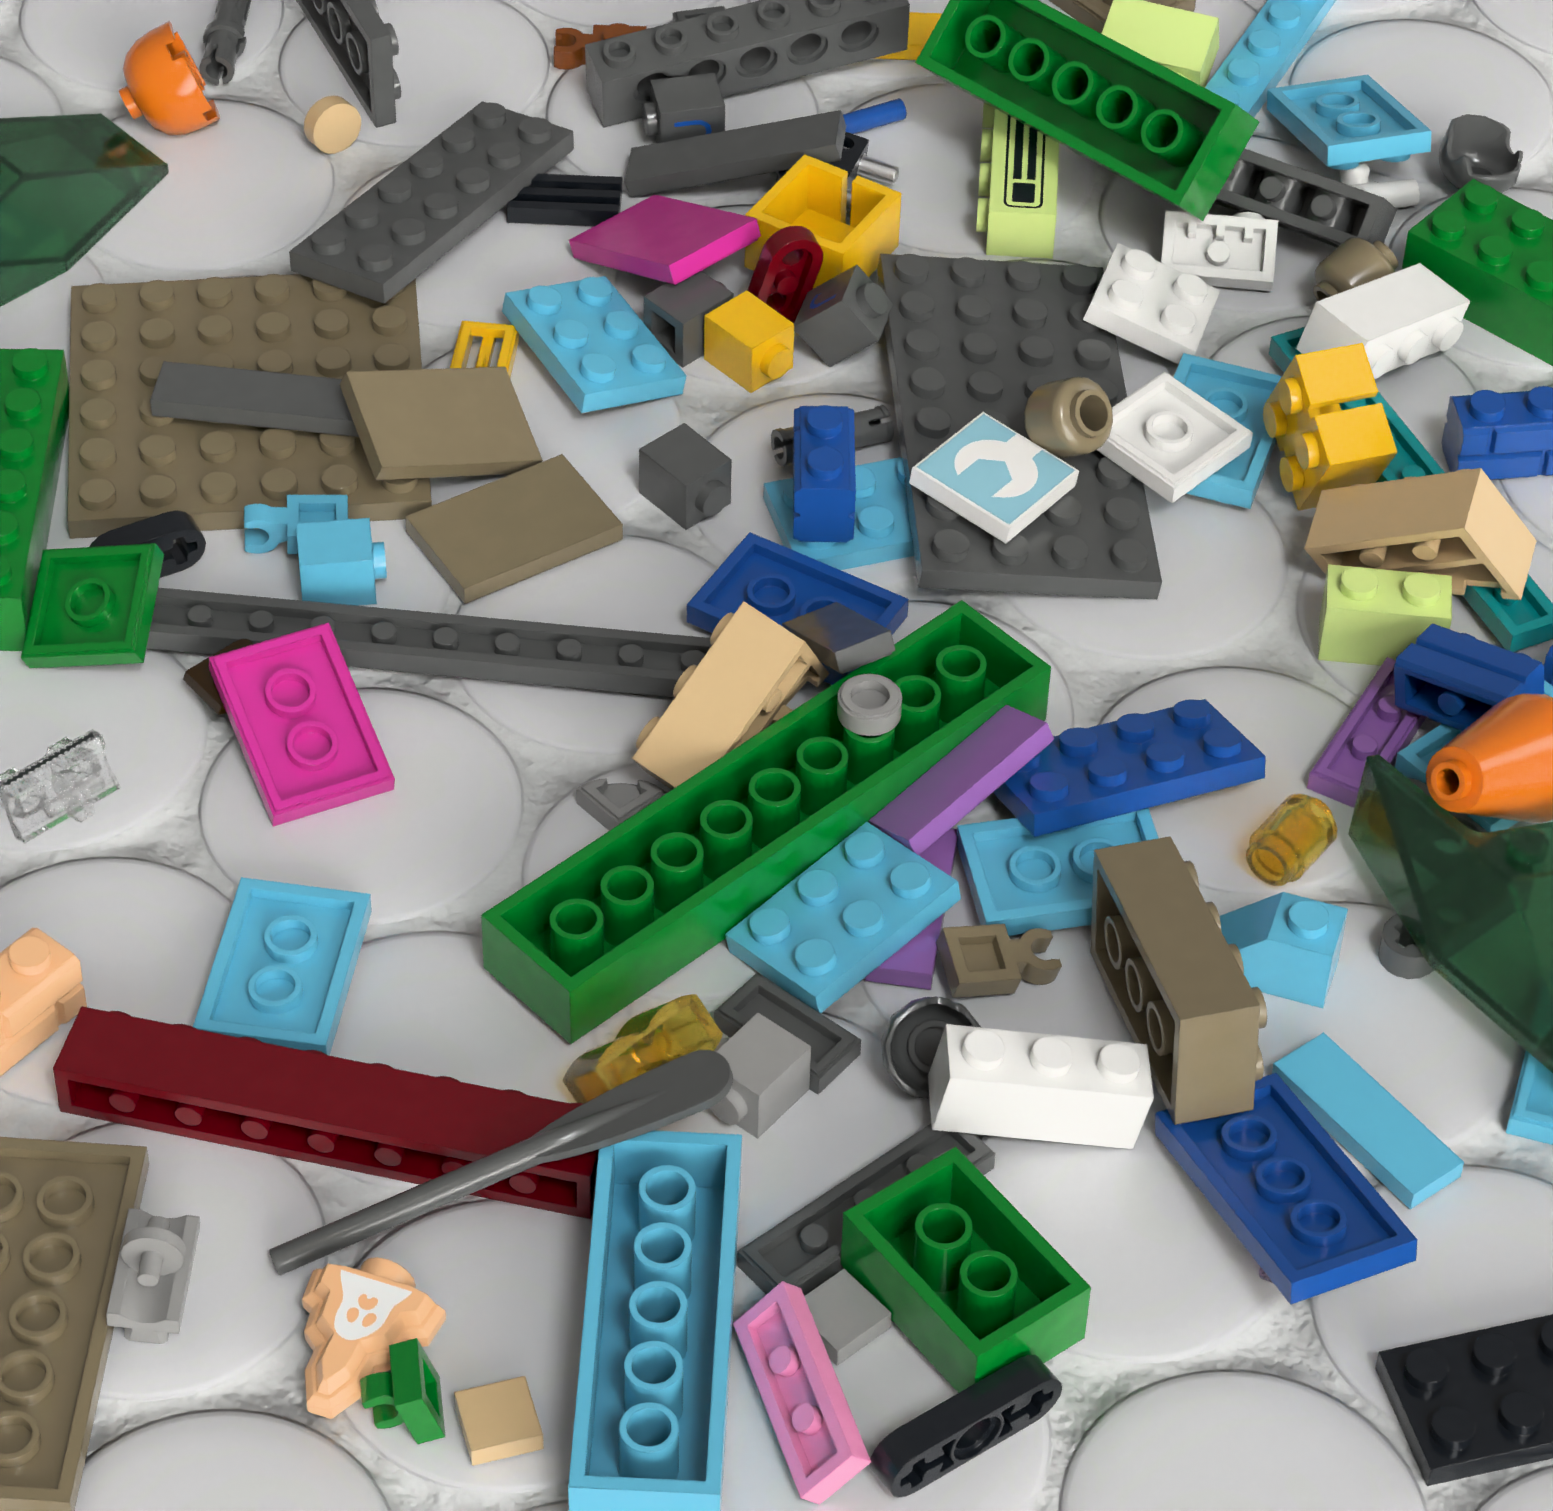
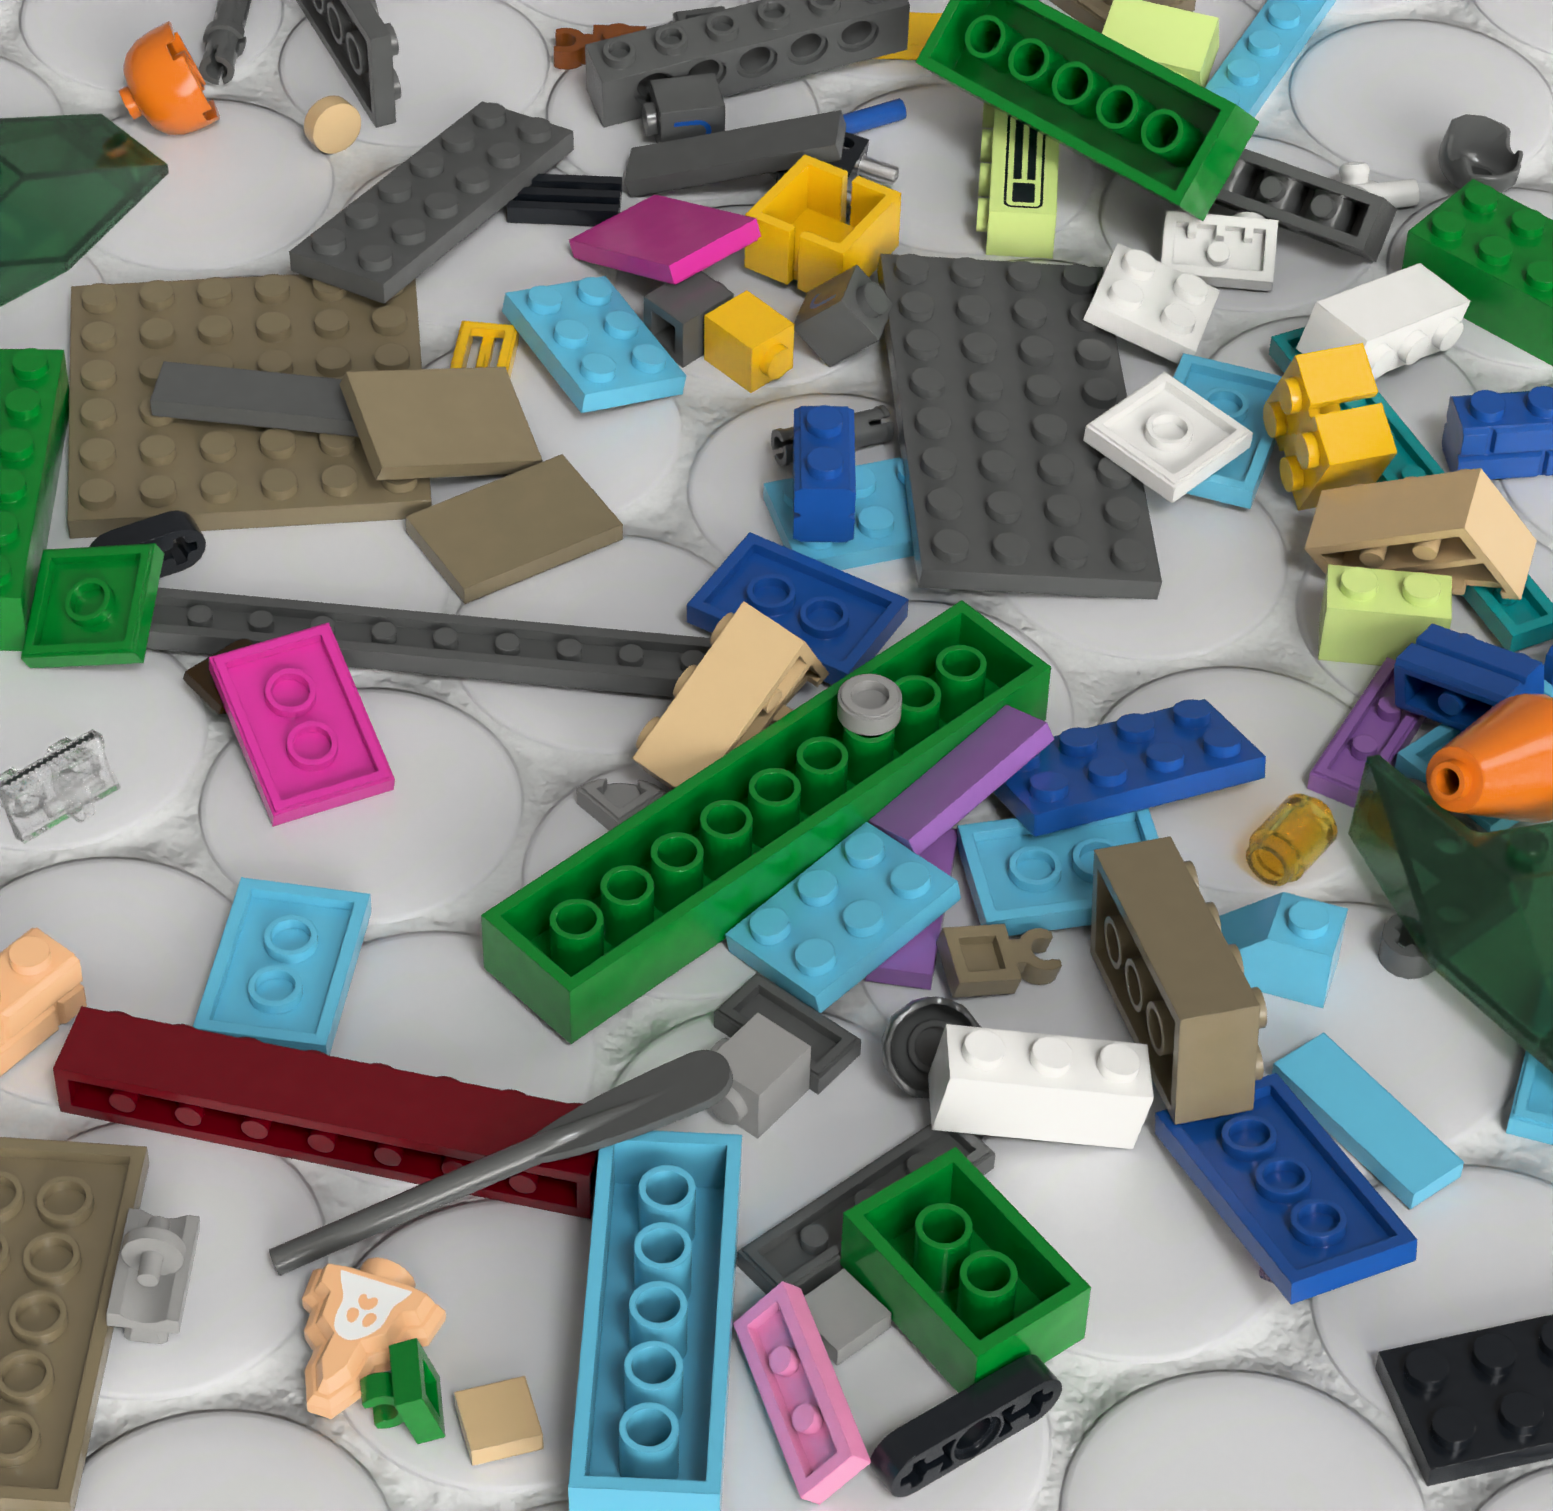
(279, 523): medium azure plate -> none
(339, 561): medium azure brick -> none
(642, 1045): clear yellow brick -> none
(685, 476): dark grey brick -> none
(787, 270): dark red plate -> none
(842, 637): dark grey tile -> none
(994, 477): tile -> none
(1069, 417): dark tan head -> none
(1349, 121): medium azure plate -> none
(1353, 265): dark tan head -> none

